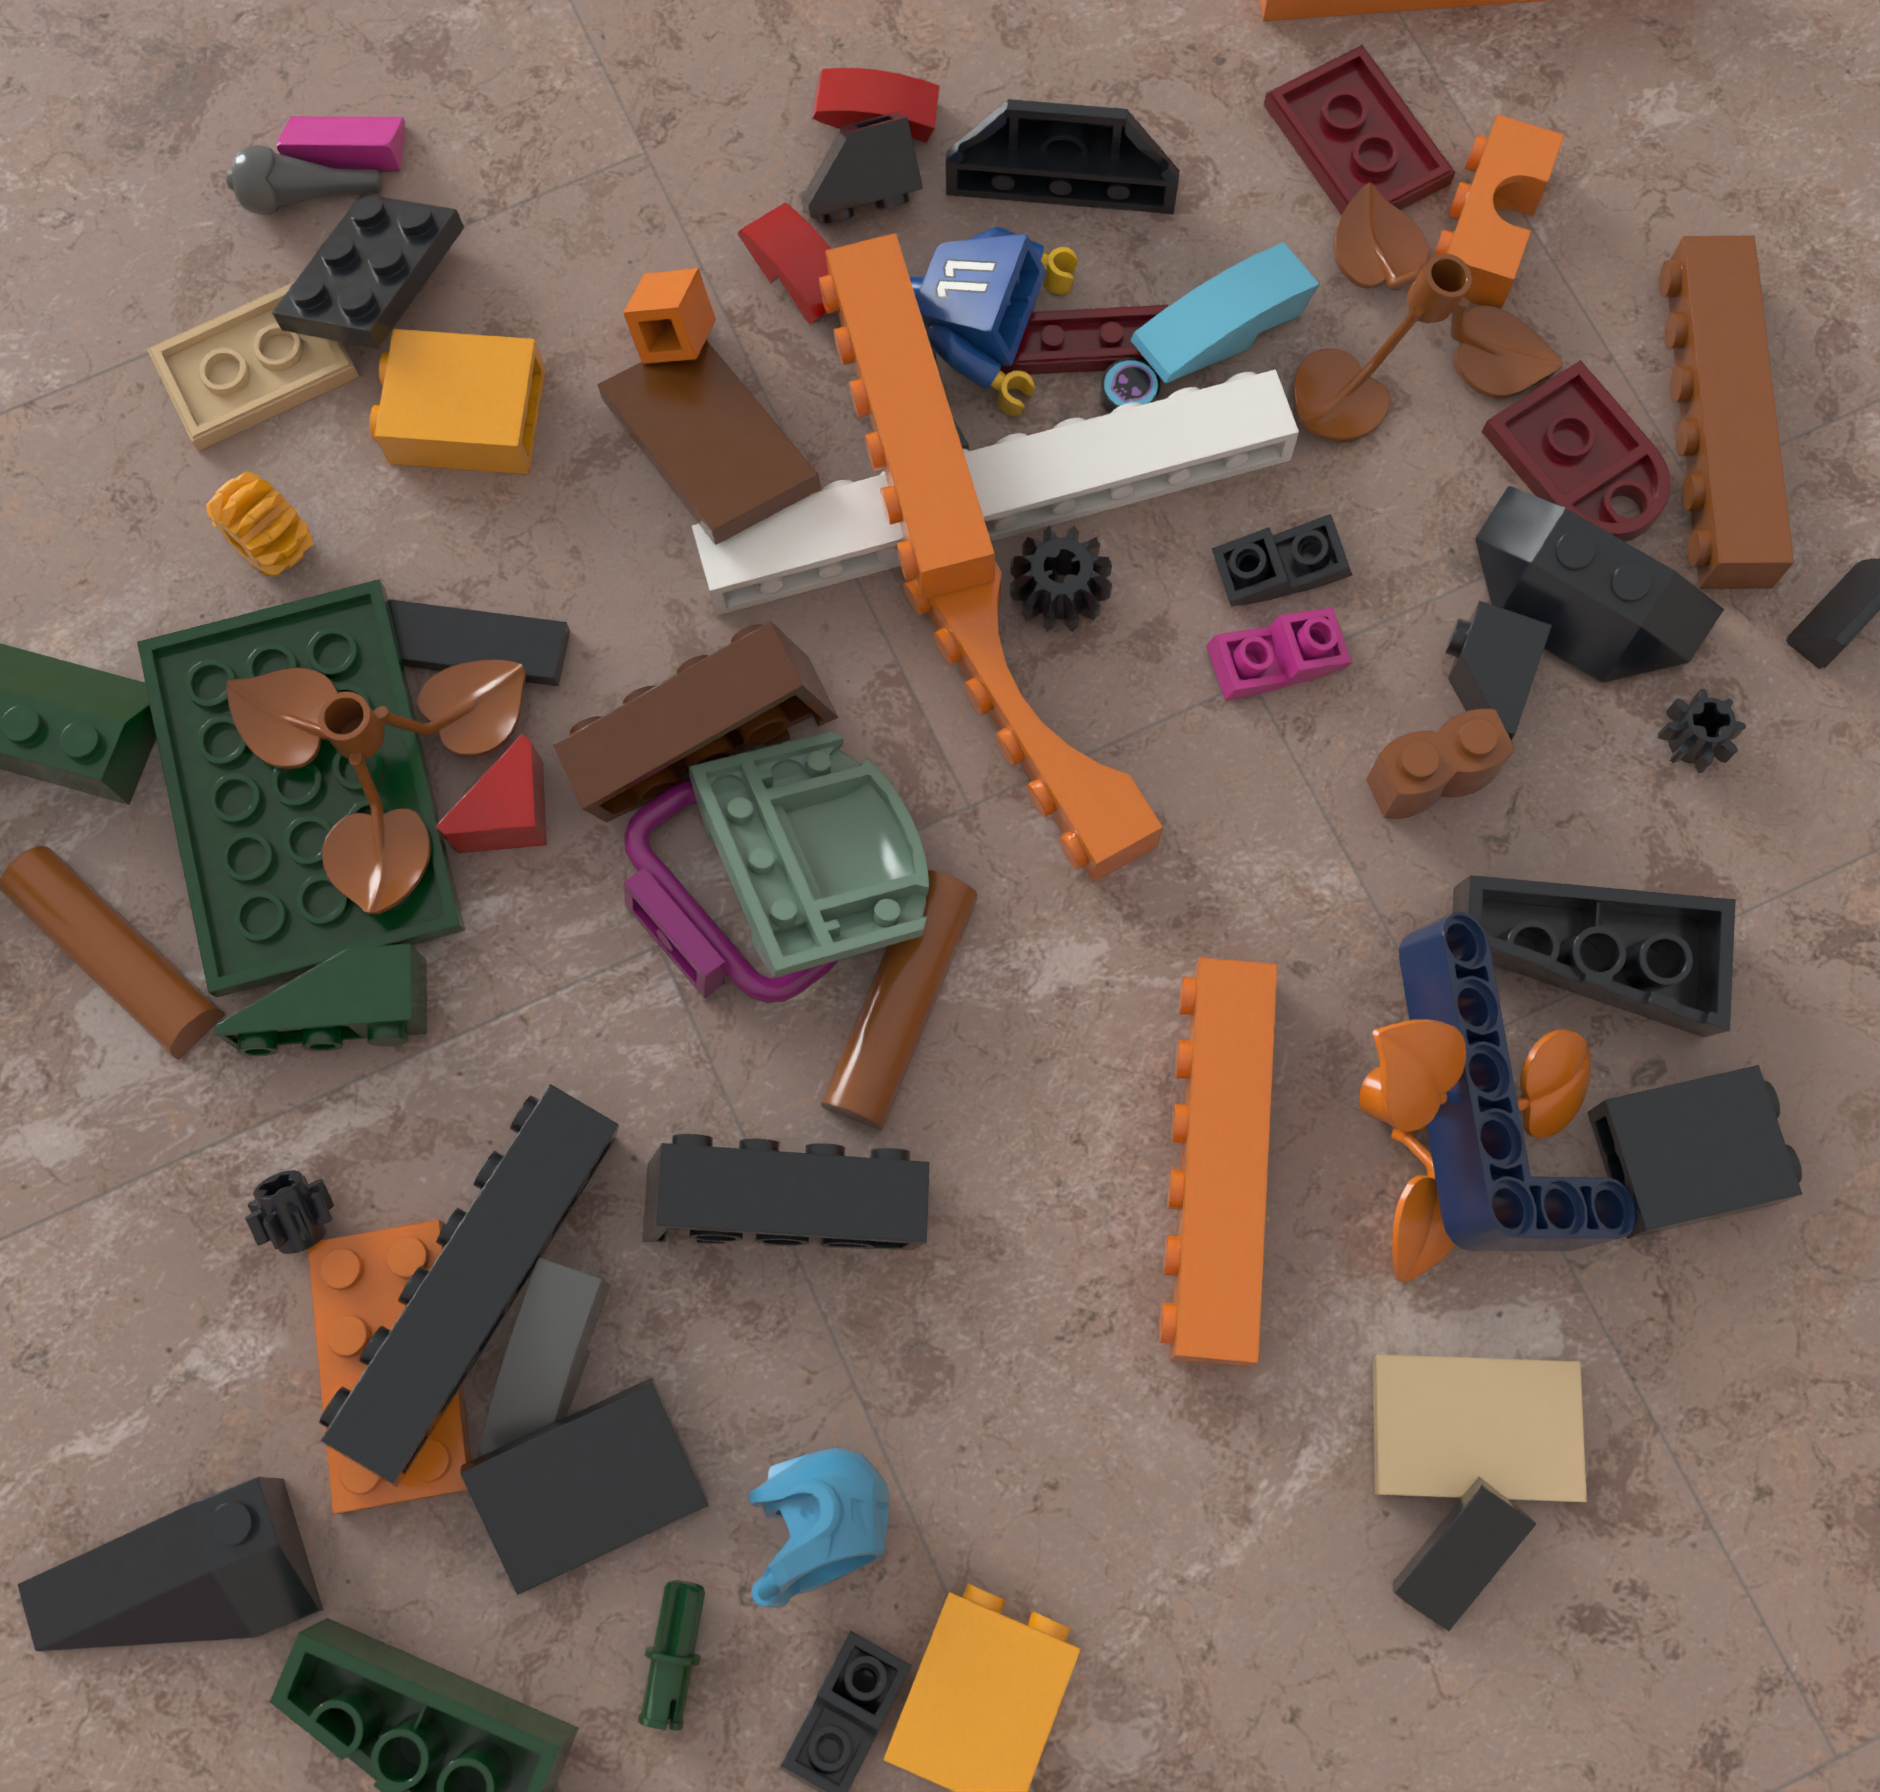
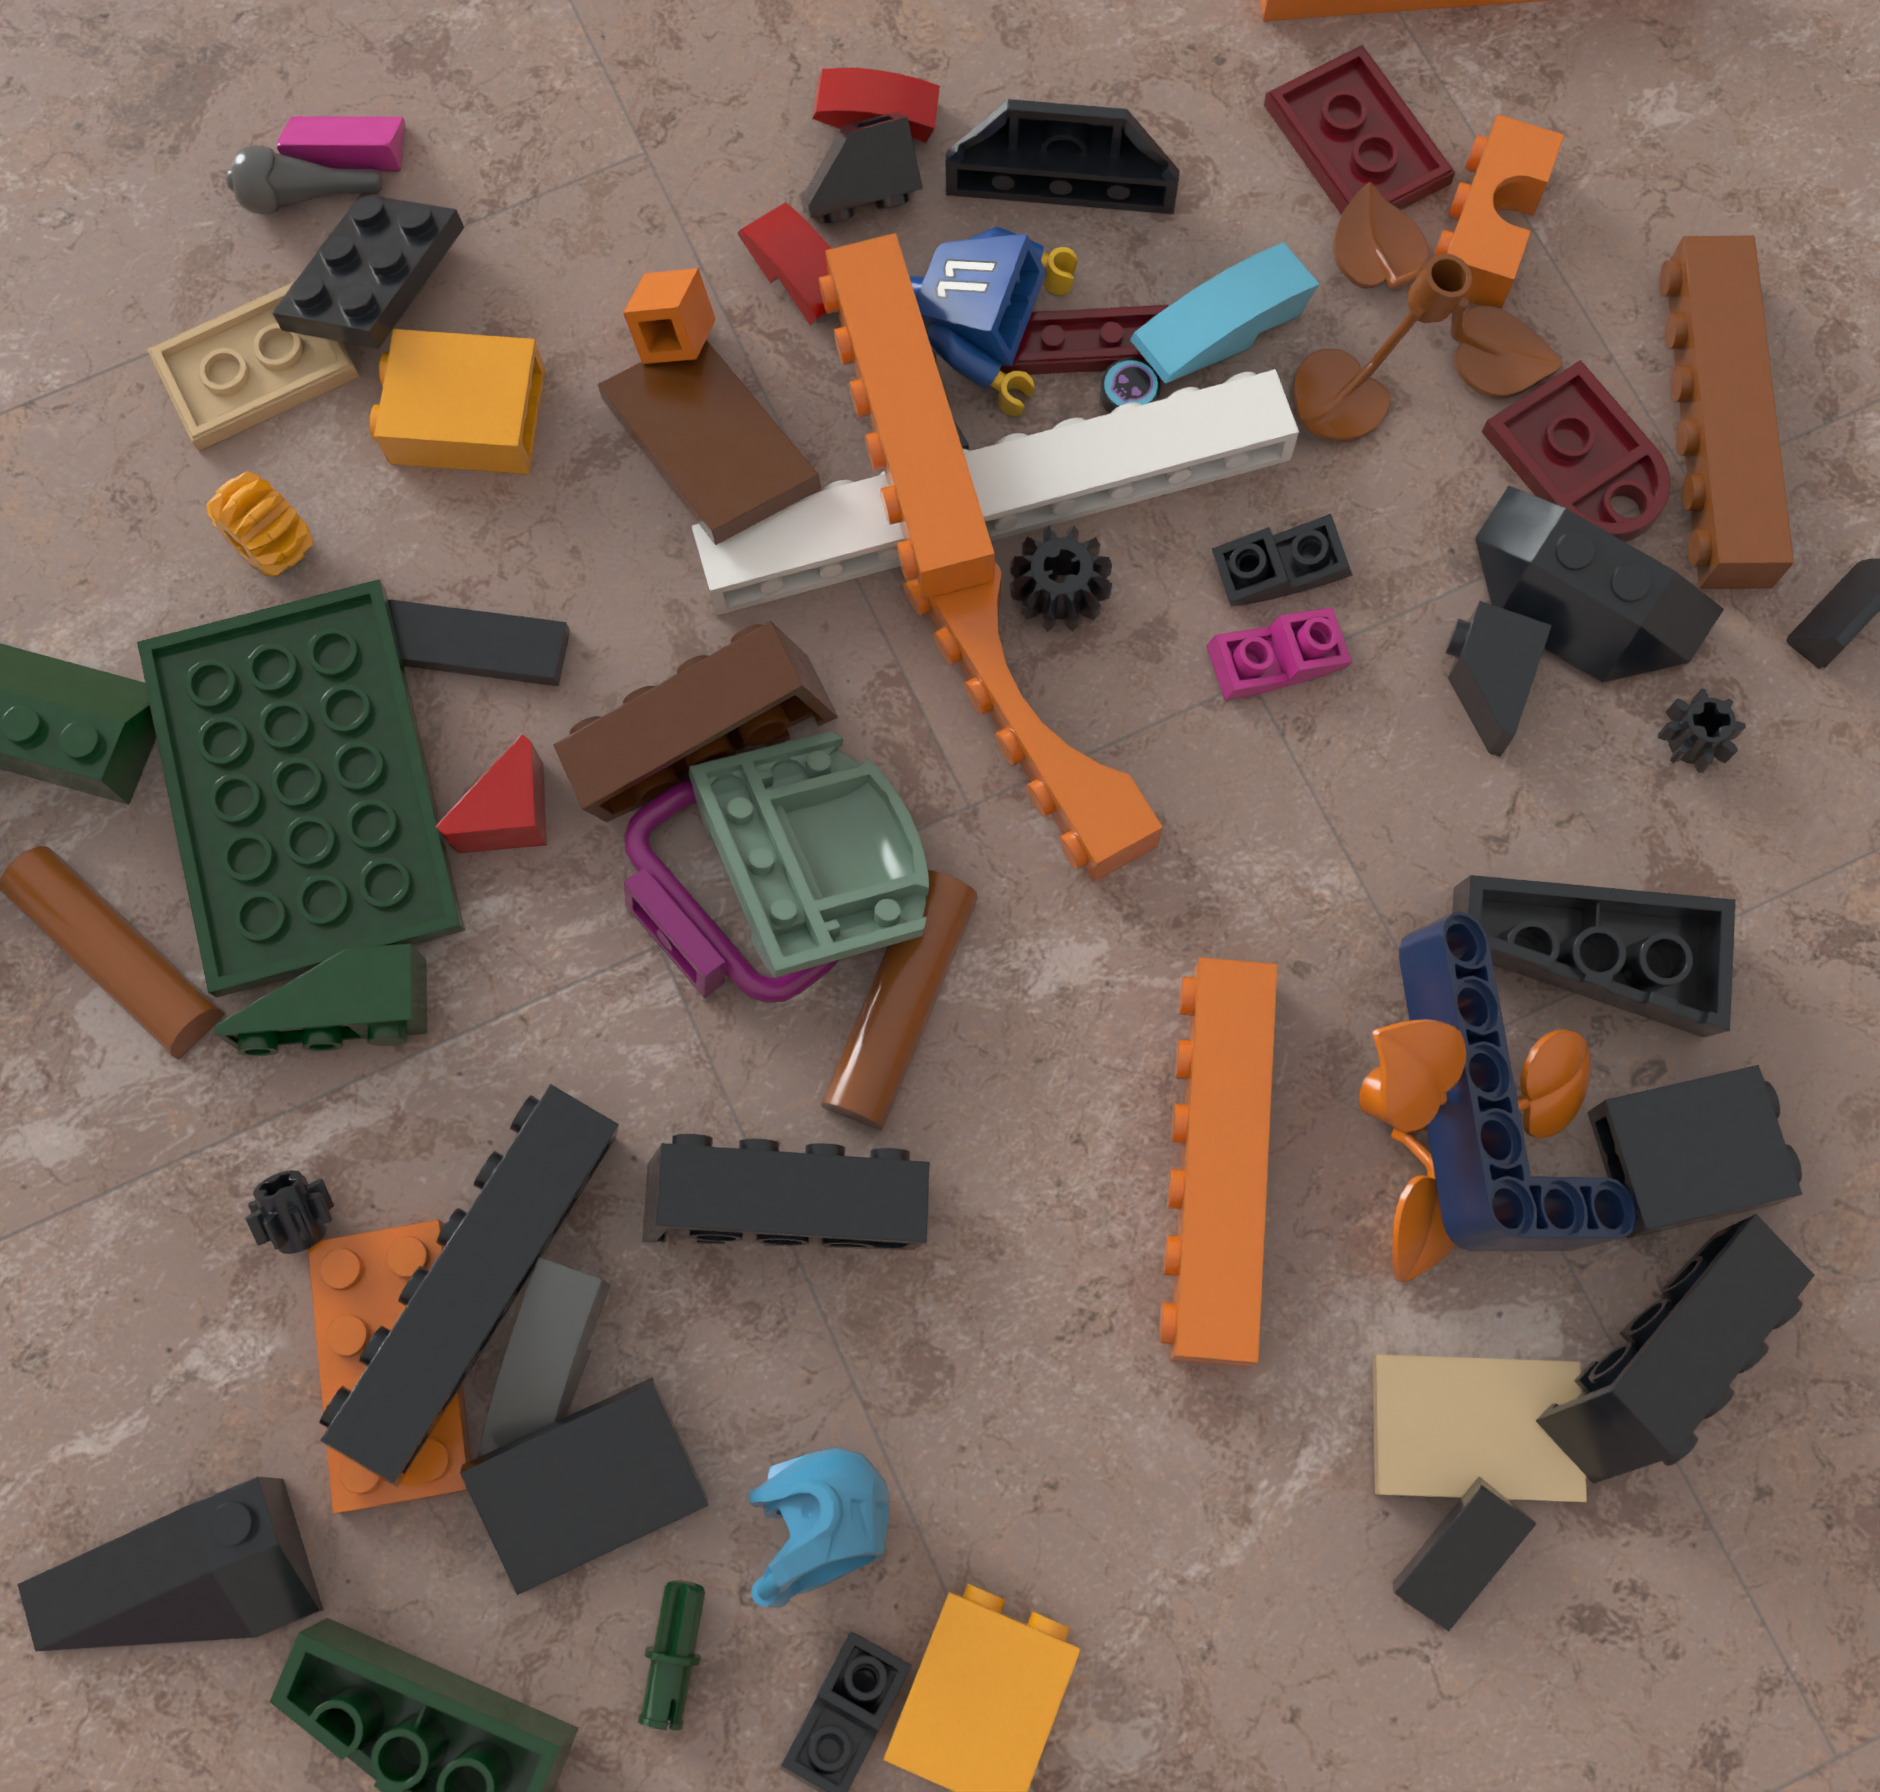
(289, 712): dark orange plant -> none
(1445, 763): dark orange brick -> none
(1681, 1355): none -> black wedge

